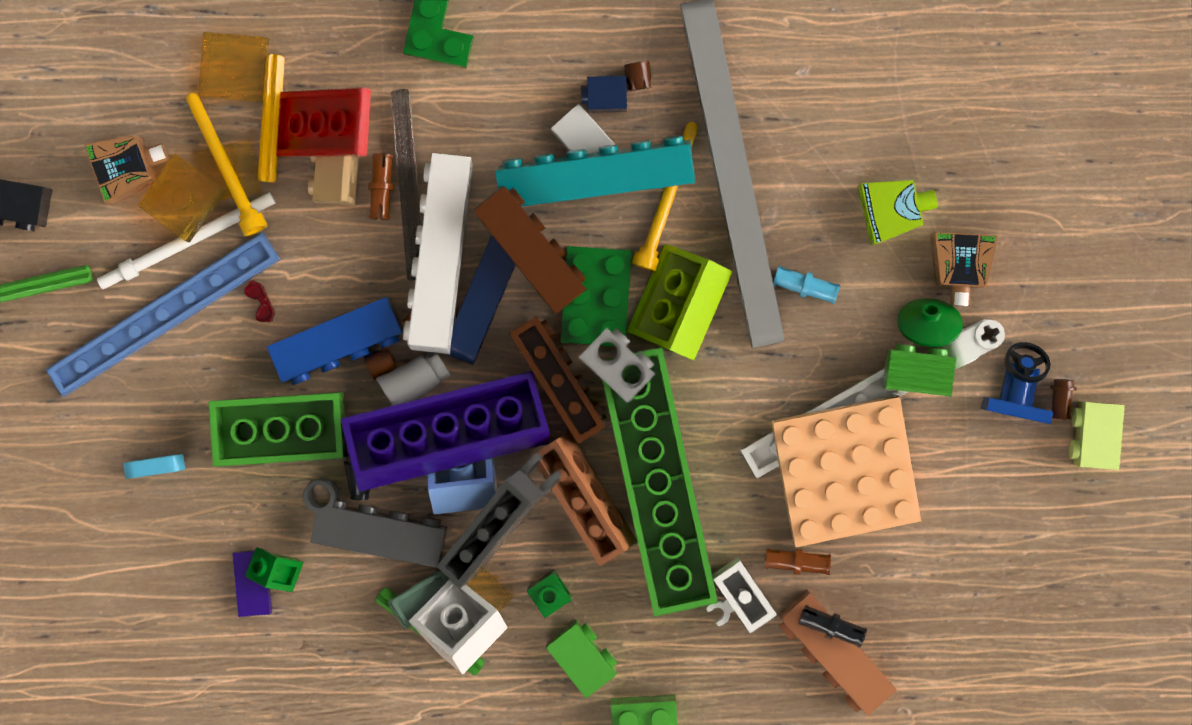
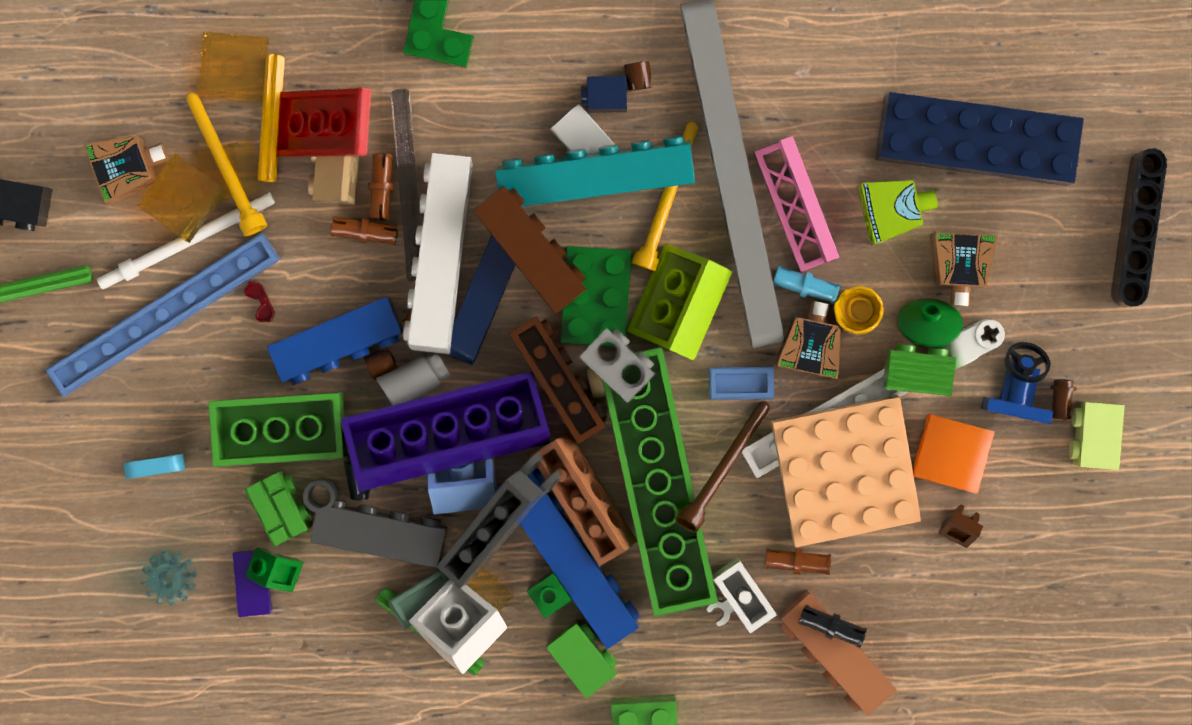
(158, 573): none -> clear light blue gear
(279, 507): none -> bright green brick
(364, 230): none -> dark orange pin
(578, 570): none -> blue brick
(596, 384): none -> tan tile
(692, 515): none -> reddish brown piece
(741, 383): none -> medium blue tile
(807, 198): none -> bright pink fence
(812, 344): none -> torso
(858, 310): none -> yellow hair
(952, 453): none -> orange slope
(961, 528): none -> reddish brown tile
(979, 139): none -> dark blue brick
(1149, 216): none -> black beam

